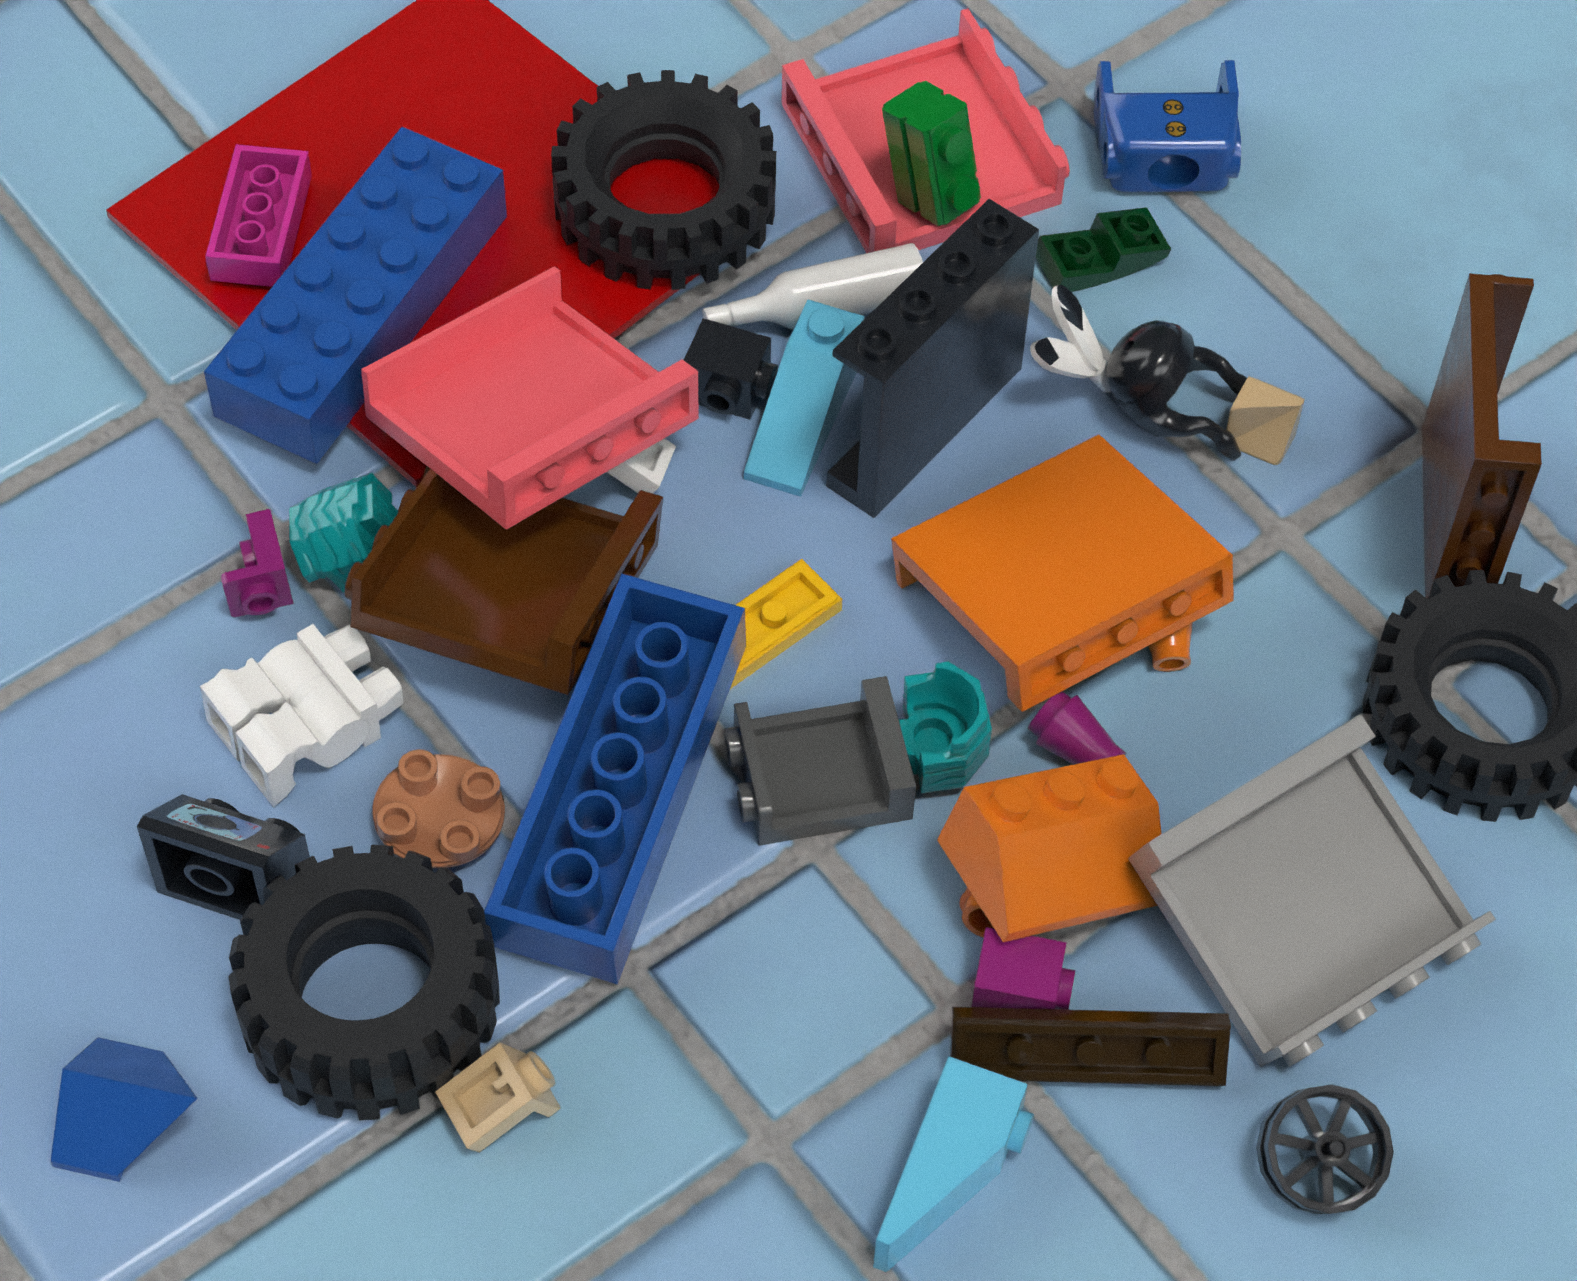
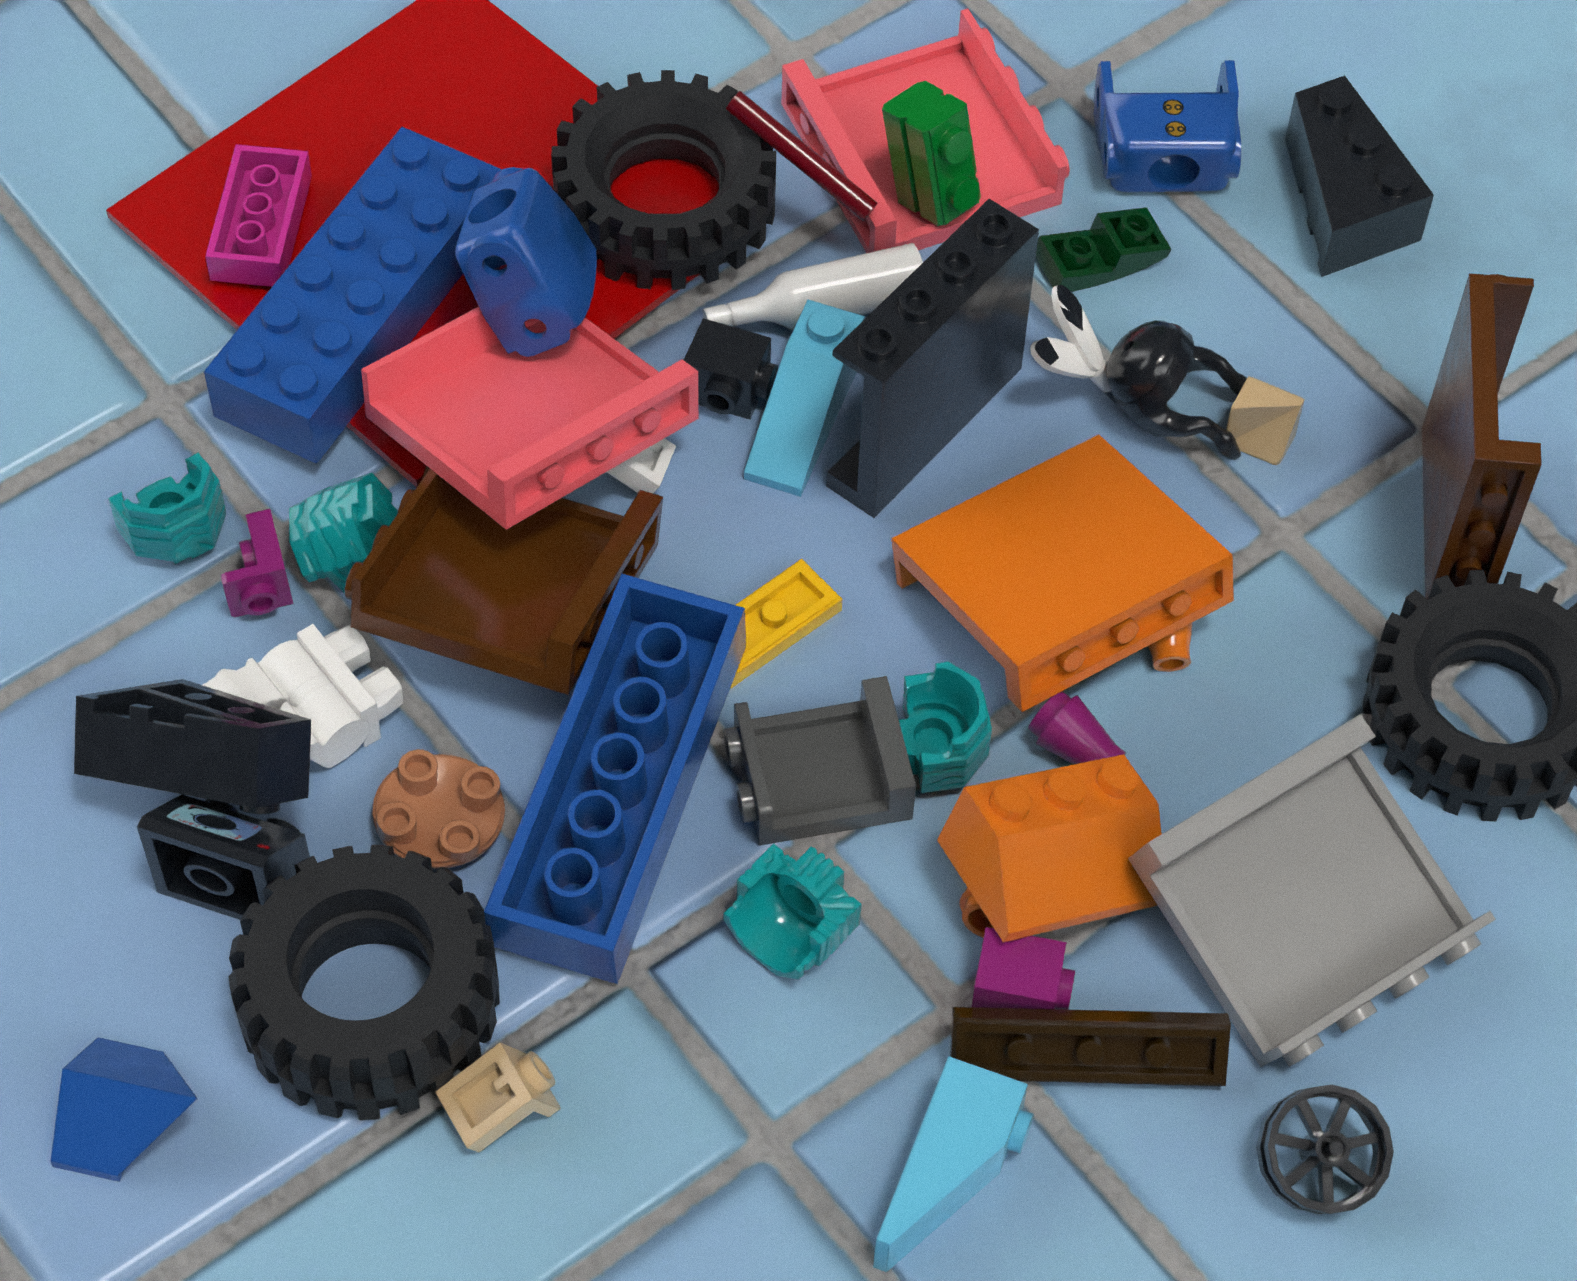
(173, 517): none -> teal hair
(194, 744): none -> black wedge
(546, 256): none -> blue piece
(792, 911): none -> teal hair
(801, 155): none -> dark red bar
(1353, 178): none -> black wedge

